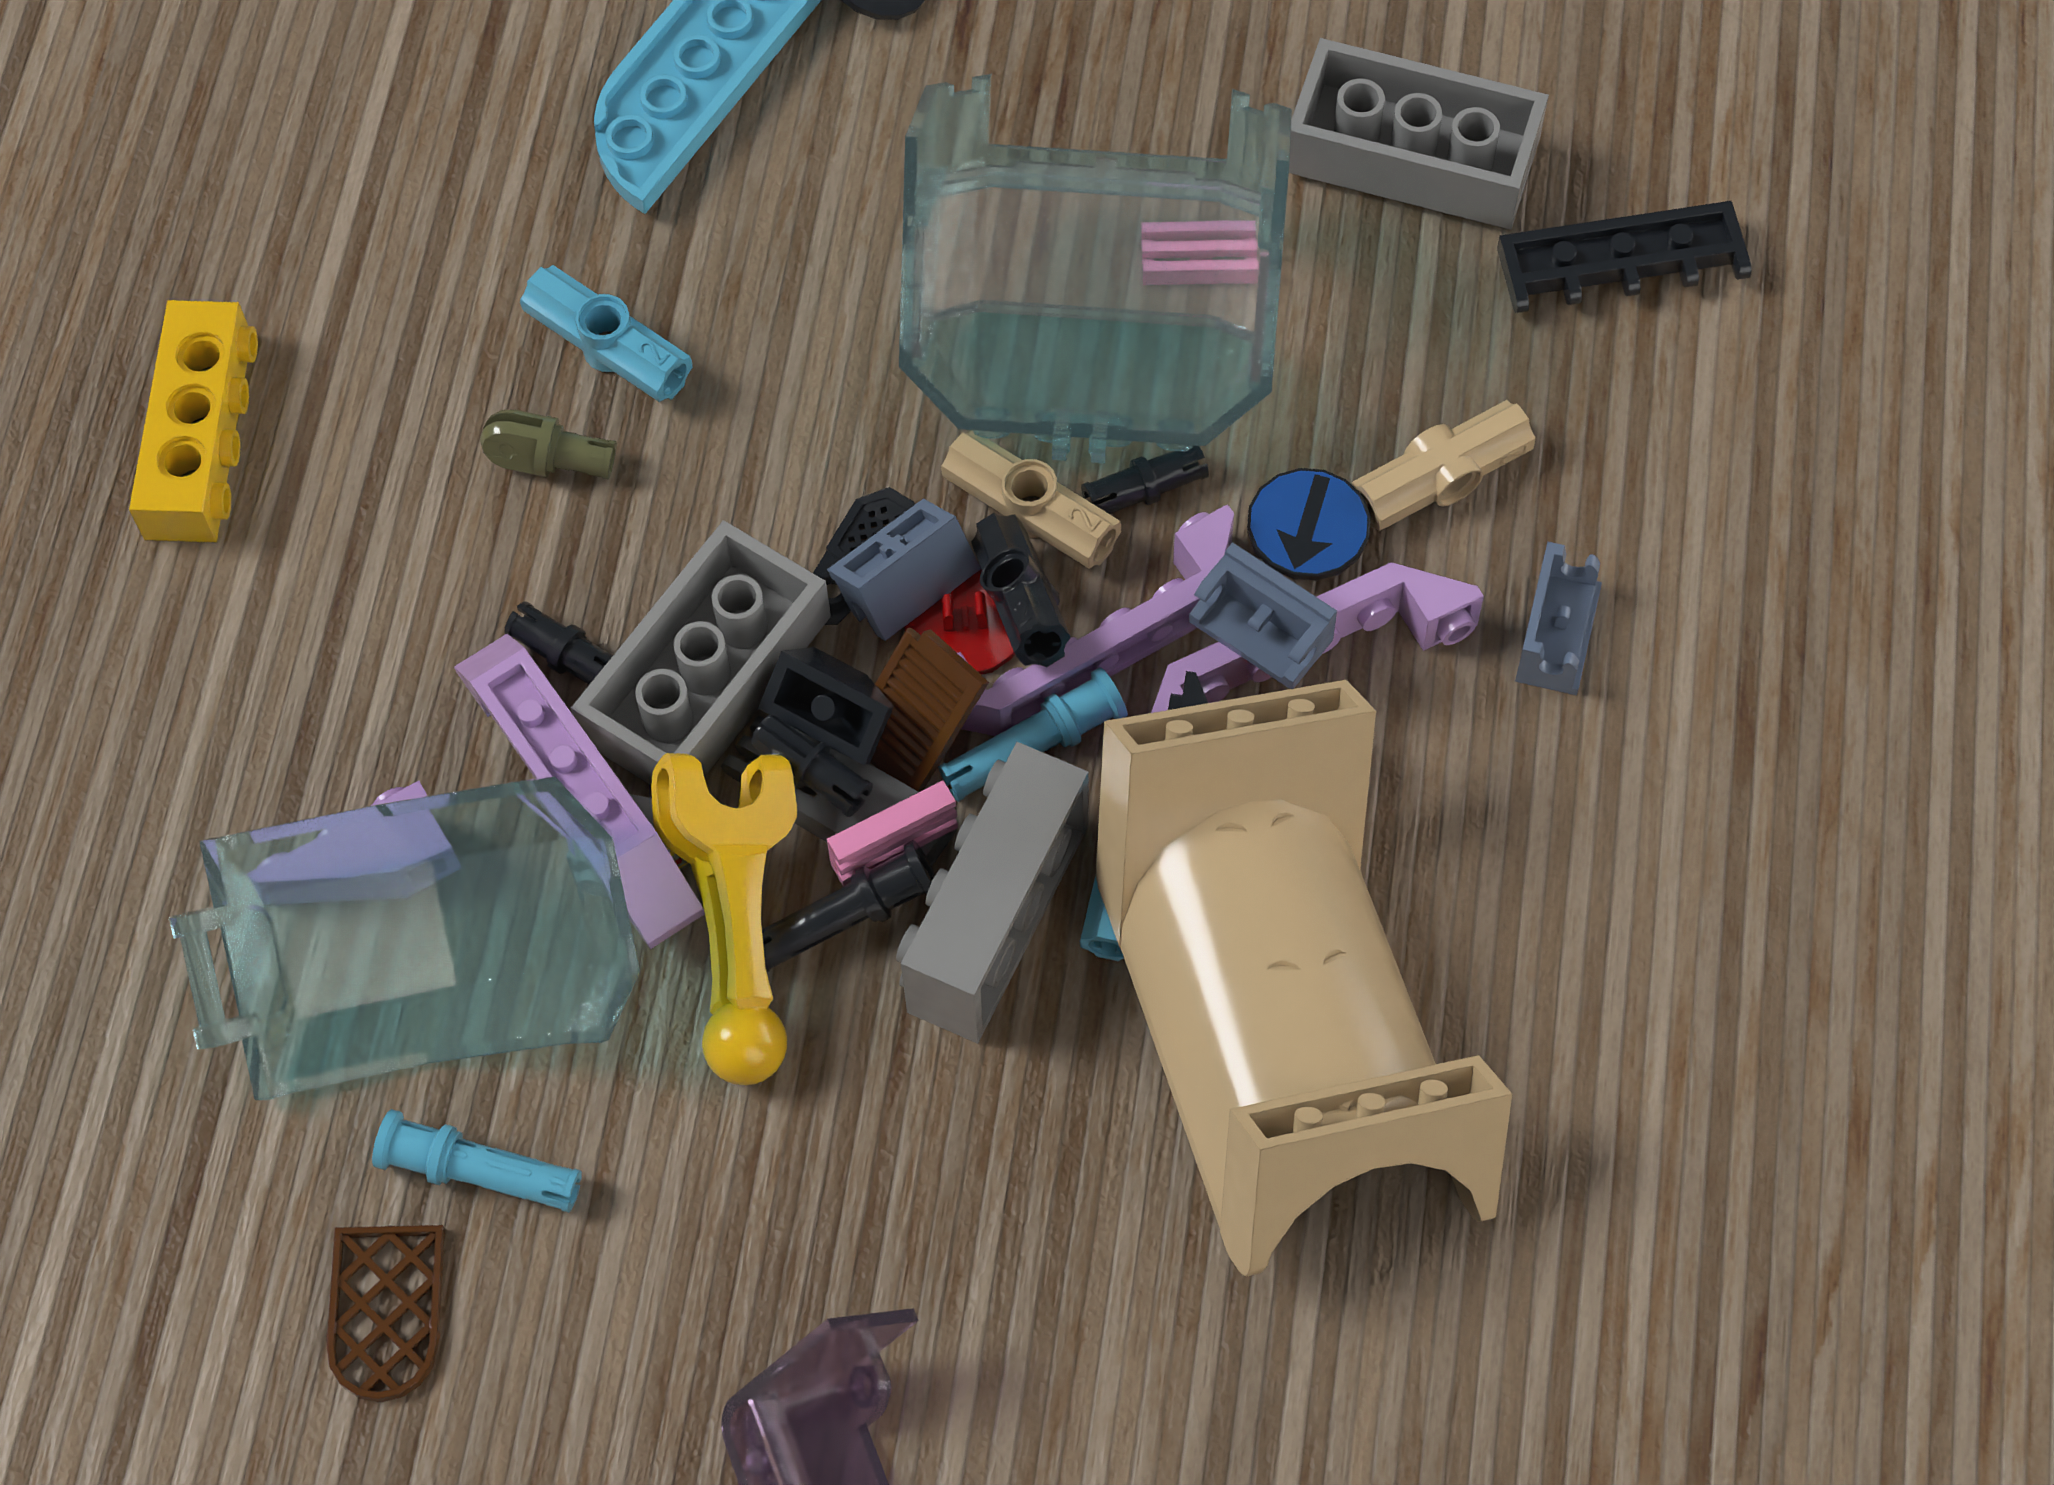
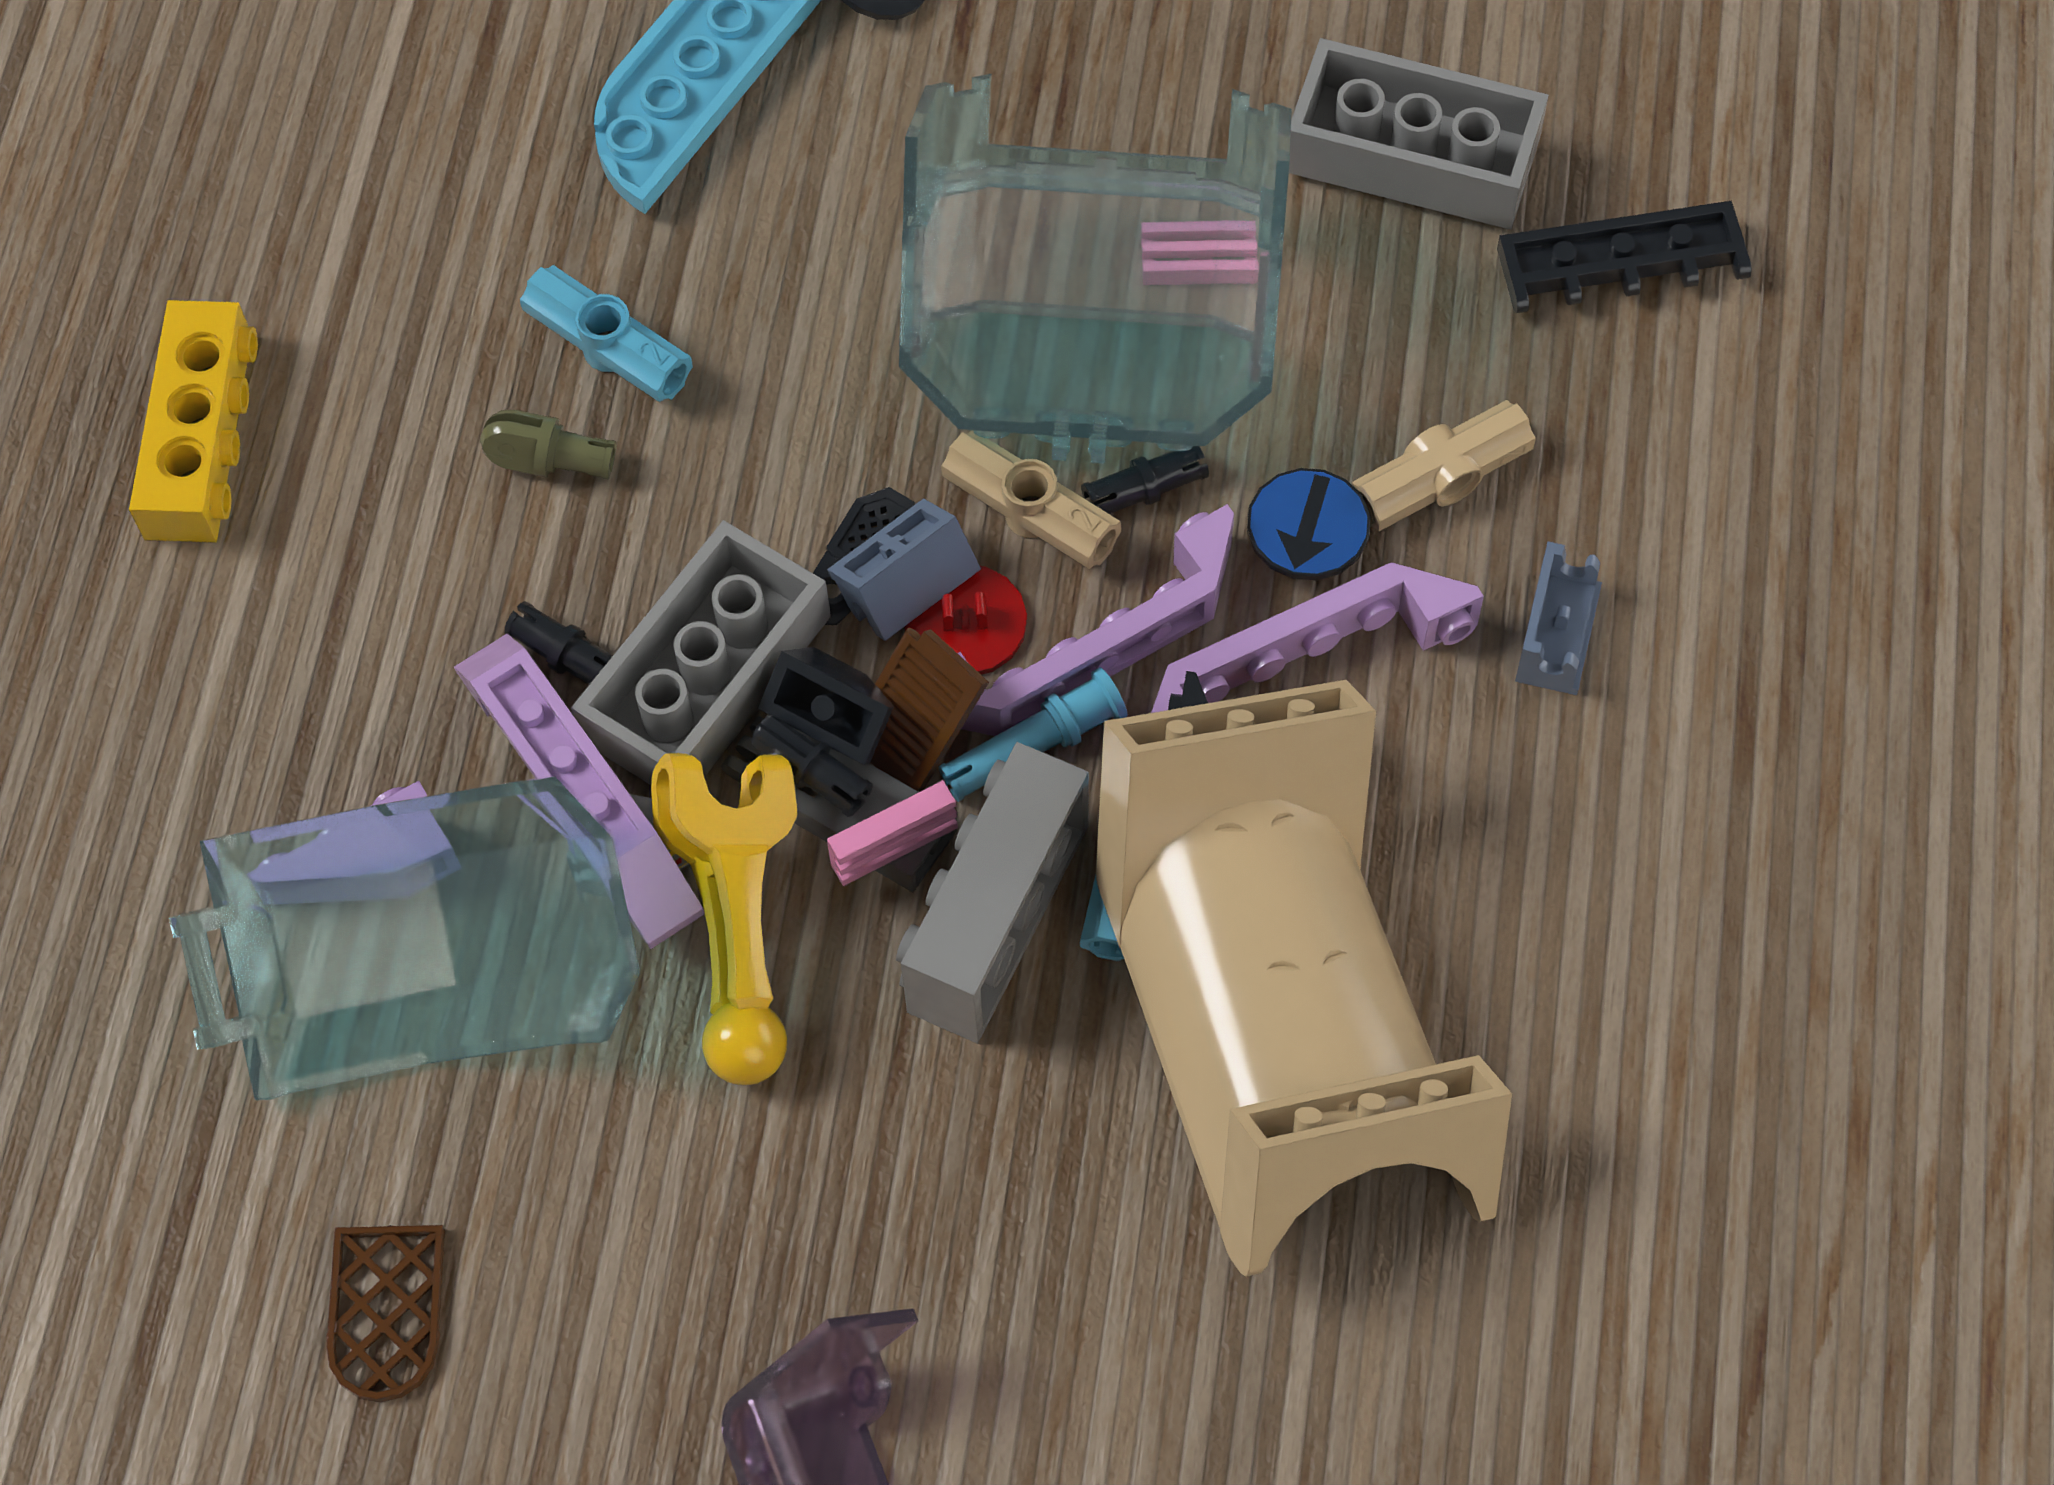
(446, 1156): medium azure pin -> none
(870, 895): black pin -> none
(1020, 590): black piece -> none
(1263, 616): sand blue hinge -> none

